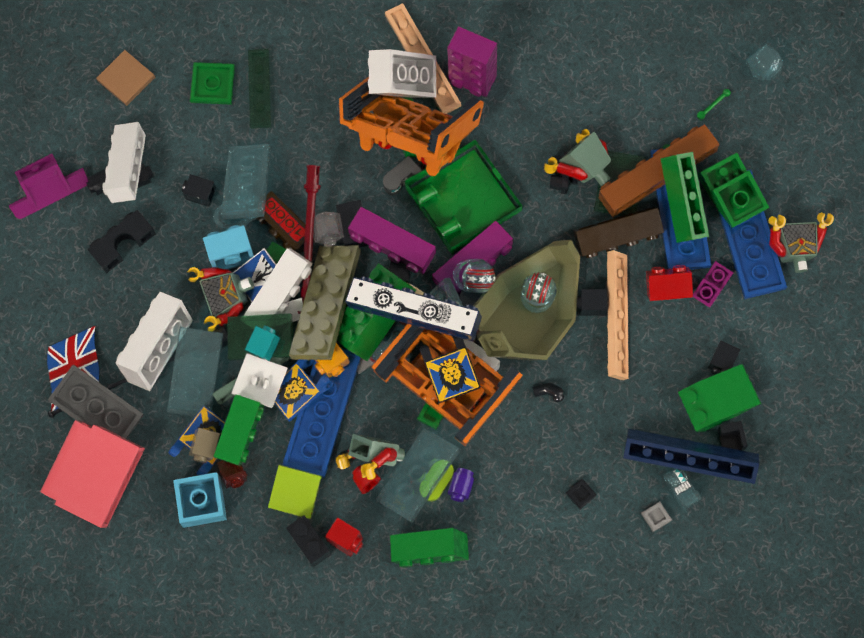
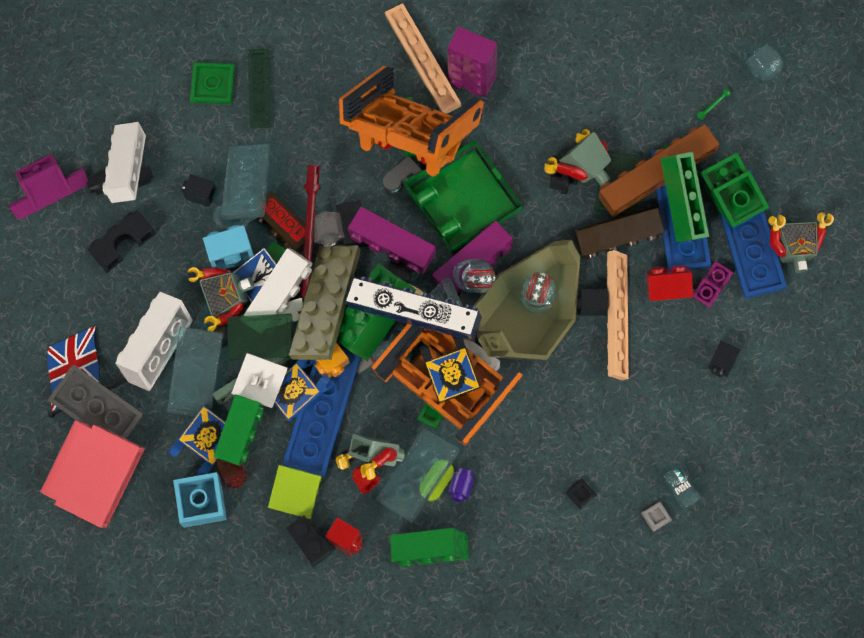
(125, 77): medium nougat tile -> none
(203, 445): dark tan brick -> none
(263, 342): teal brick -> none
(402, 74): white brick -> none
(550, 389): black arm -> none
(691, 456): dark blue brick -> none
(719, 398): green slope -> none
(732, 435): black panel -> none

